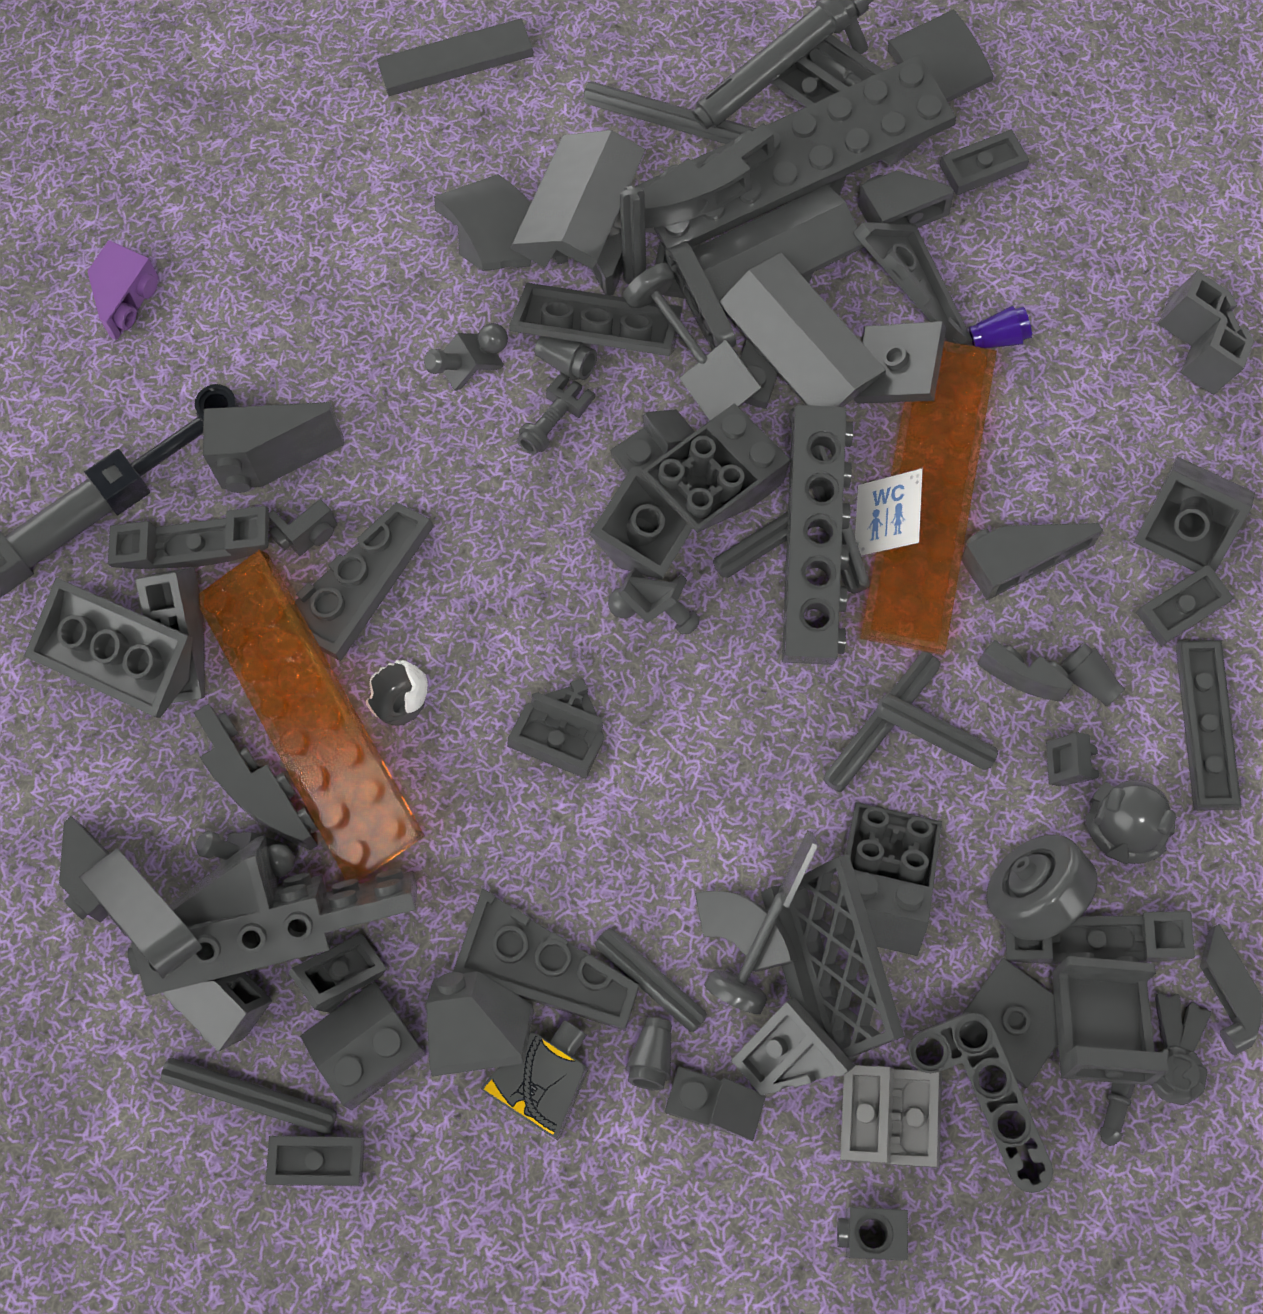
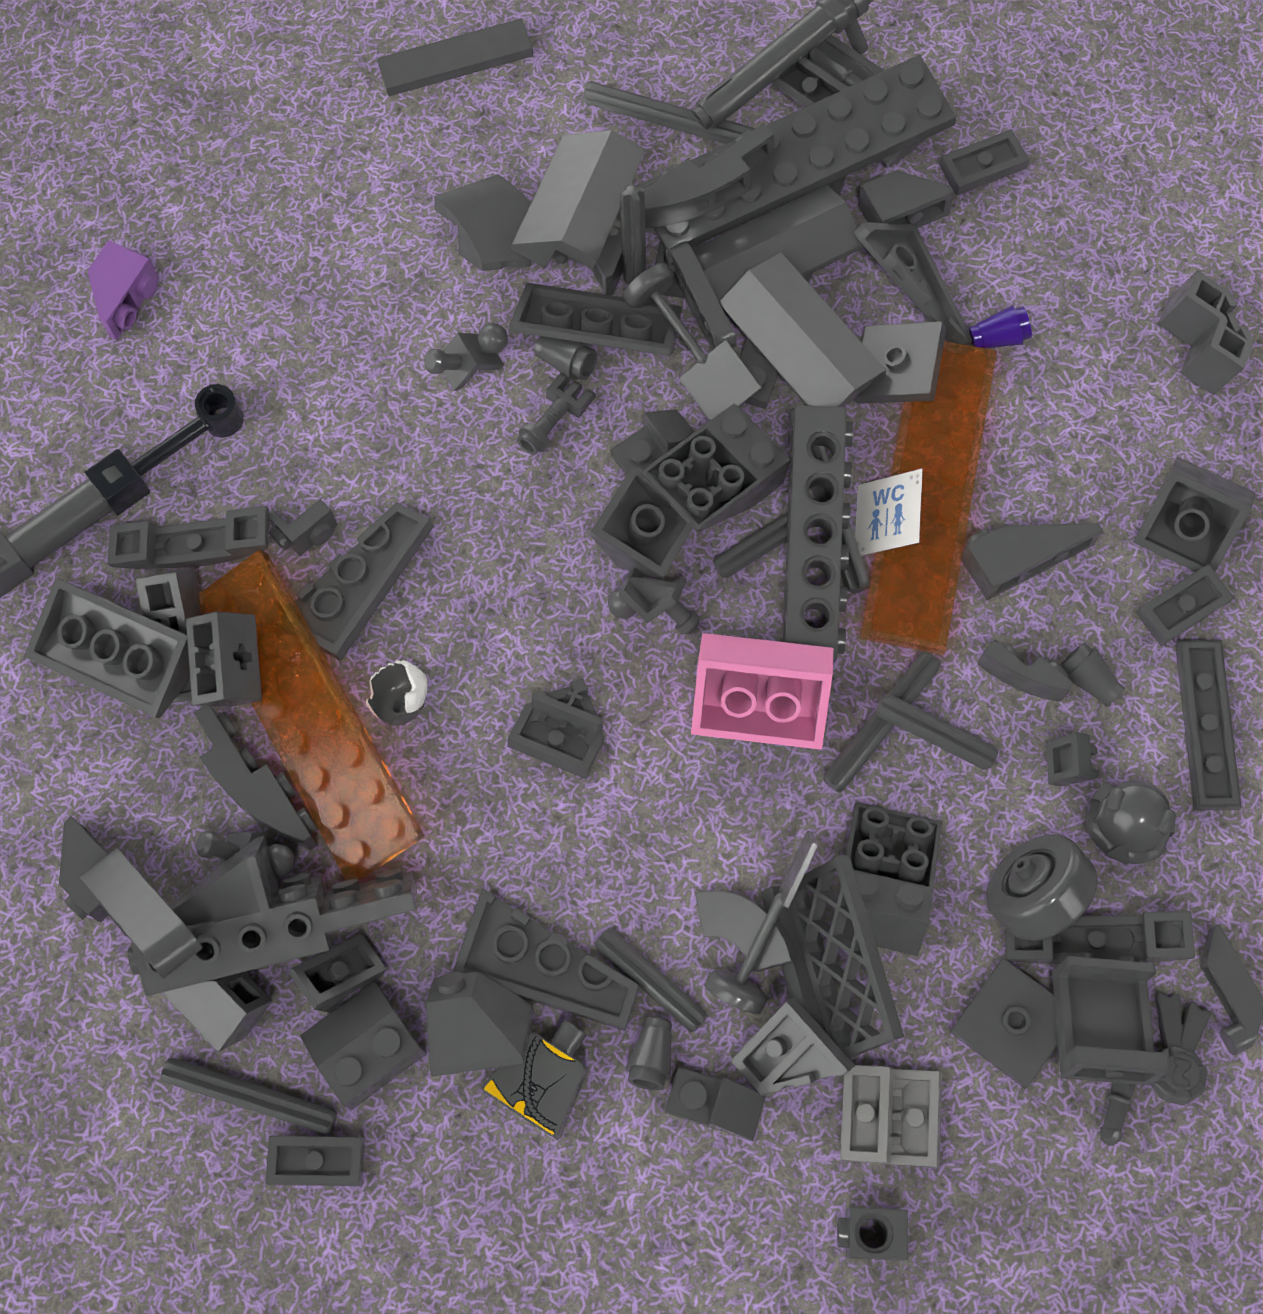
(223, 659): none -> dark grey brick
(266, 442): dark grey slope -> none
(762, 691): none -> bright pink brick
(948, 53): dark grey slope -> none
(992, 1102): dark grey beam -> none

